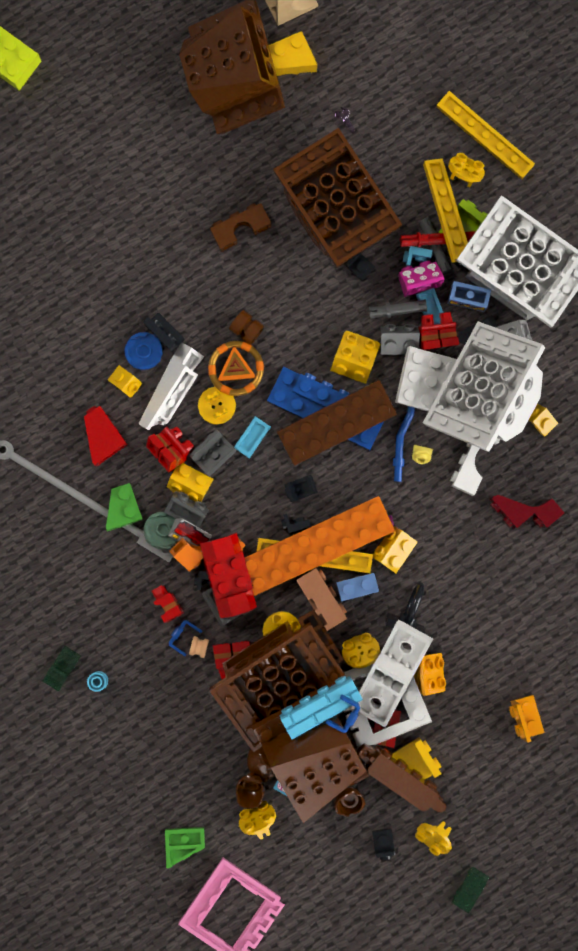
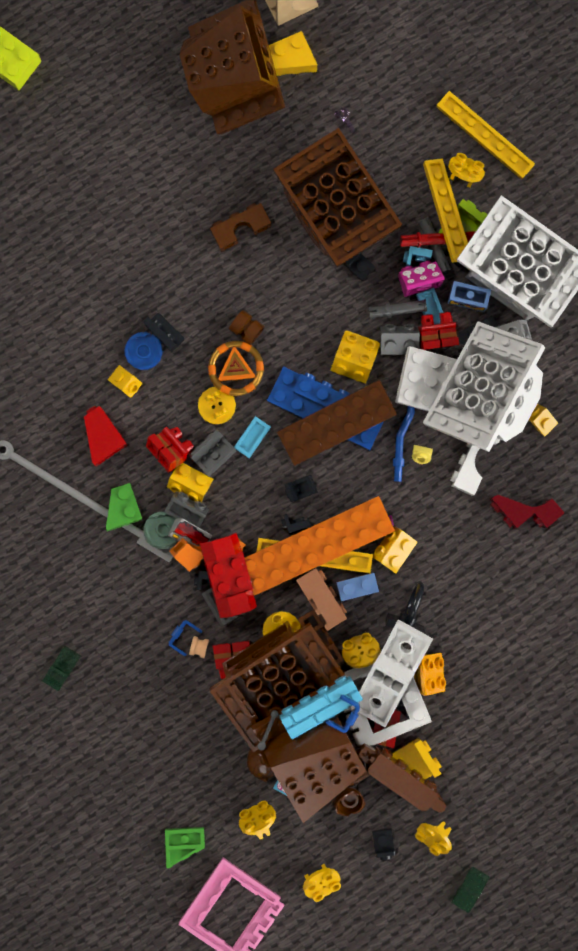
(100, 679): medium azure wheel -> none
(168, 603): red hips -> none
(172, 387): white wedge -> none
(250, 791): reddish brown hair -> none
(261, 745): none -> dark grey hinge
(321, 883): none -> yellow plate
(527, 718): light orange bracket -> none

